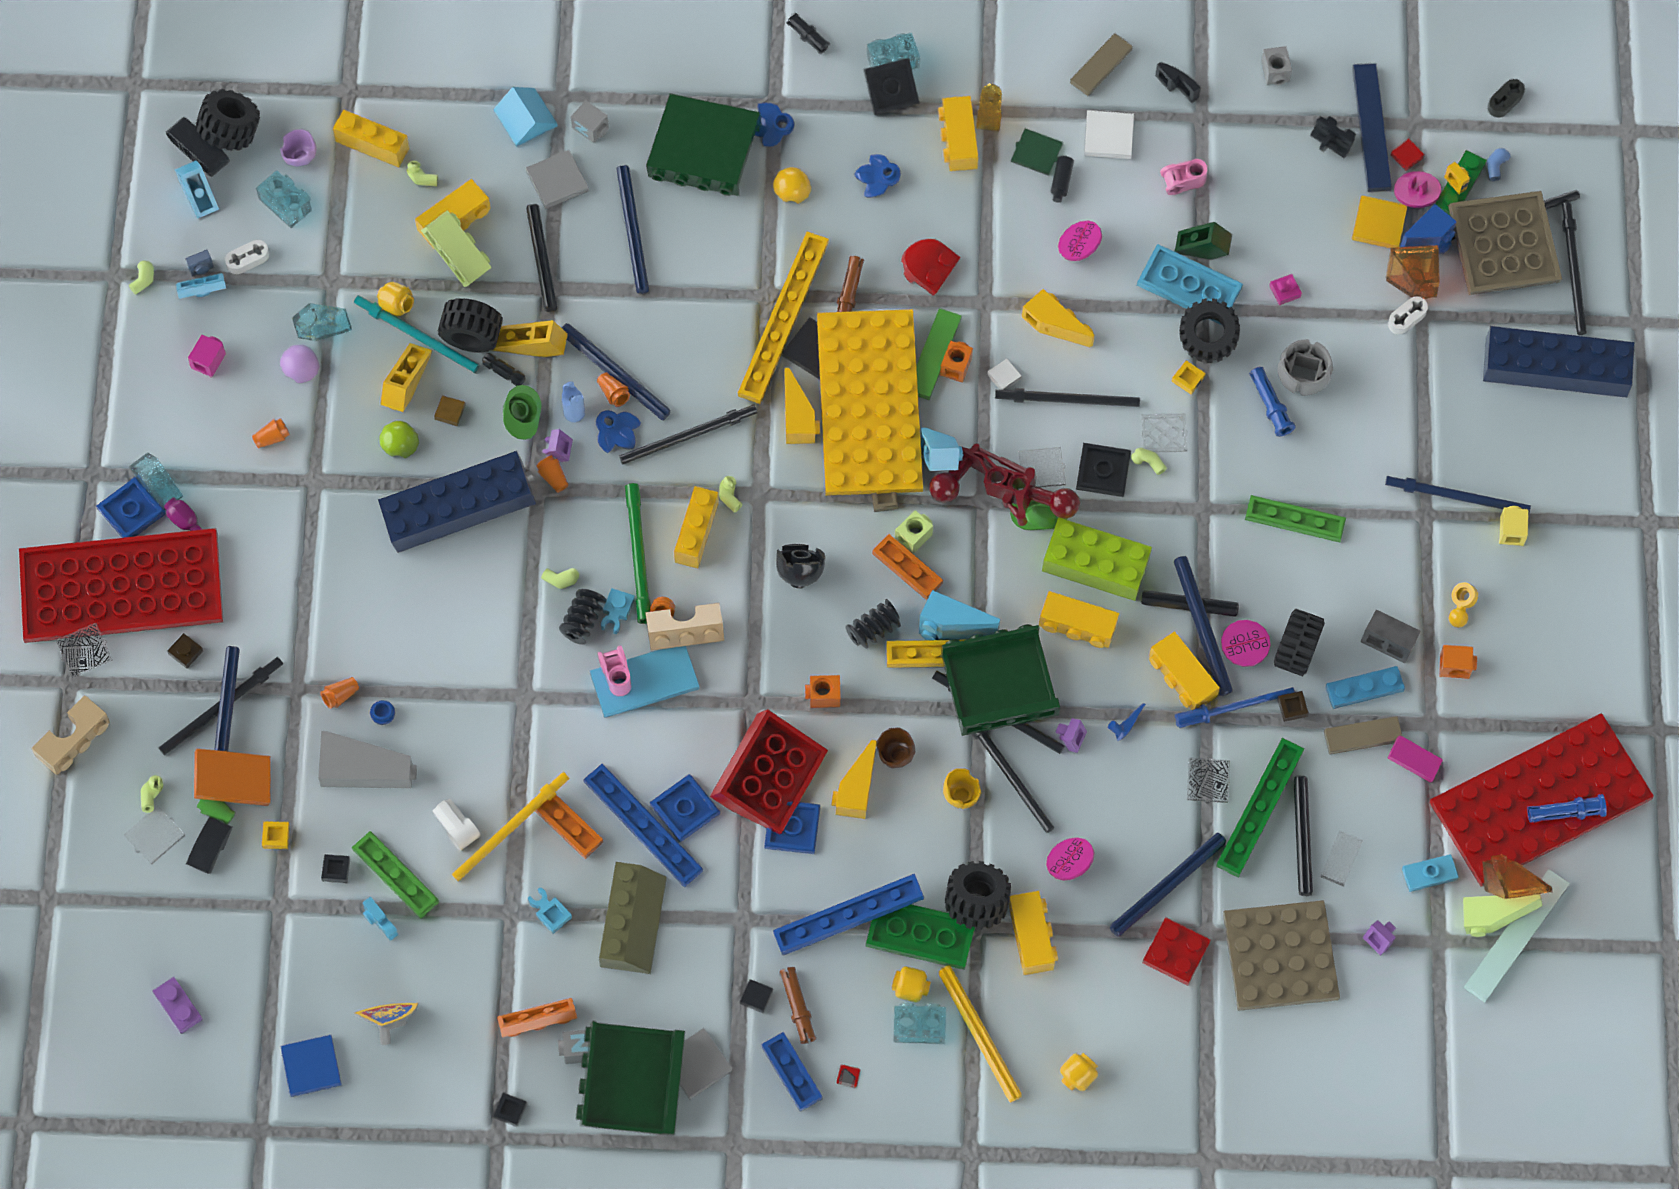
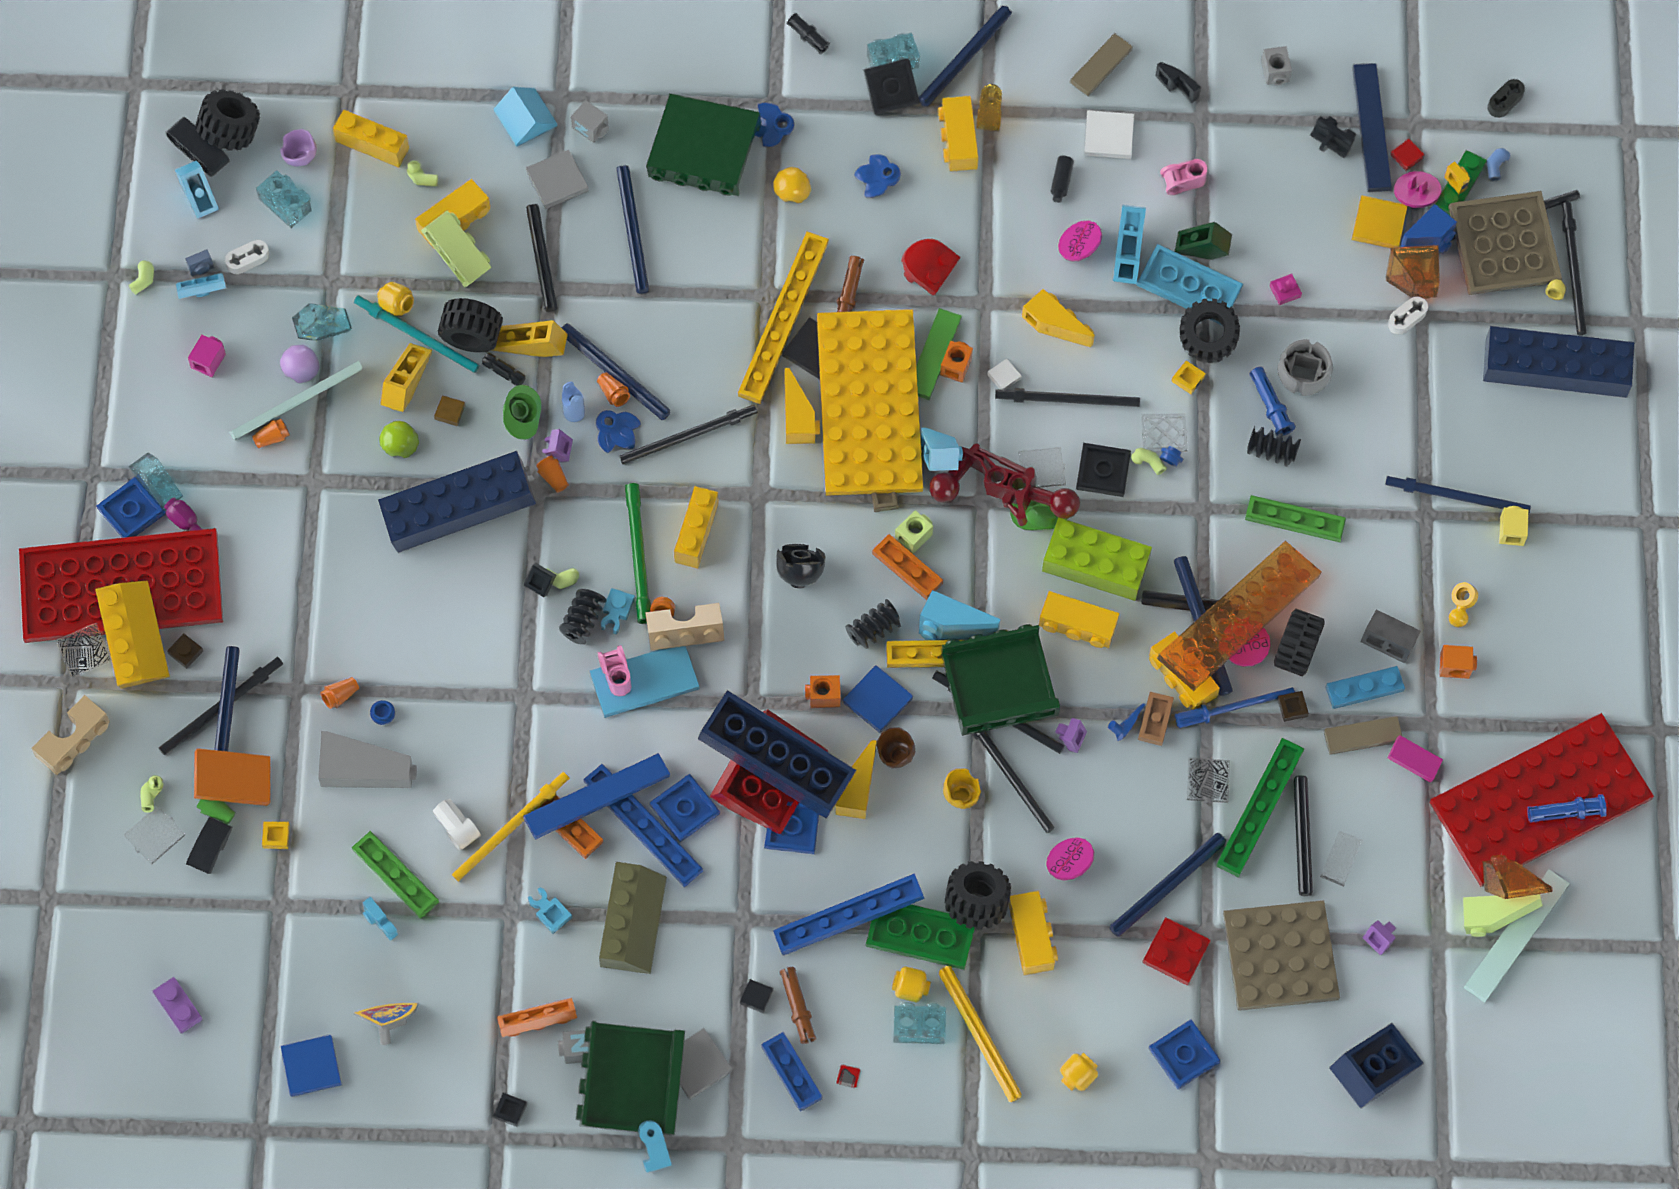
(132, 633): none -> yellow slope
(296, 400): none -> light aqua tile
(335, 868): black plate -> none
(539, 580): none -> black tile
(596, 796): none -> blue tile
(655, 1144): none -> medium azure leg
(726, 493): yellowish green arm -> none
(776, 754): none -> dark blue brick
(877, 699): none -> blue tile
(965, 56): none -> dark blue axle
(1036, 151): clear green piece -> none
(1129, 244): none -> medium azure arch
(1155, 718): none -> medium nougat plate
(1171, 456): none -> blue plate
(1184, 1054): none -> blue tile
(1239, 615): none -> clear orange plate
(1273, 446): none -> black piece
(1375, 1065): none -> dark blue slope
(1430, 873): medium azure plate -> none
(1556, 290): none -> light yellow hinge

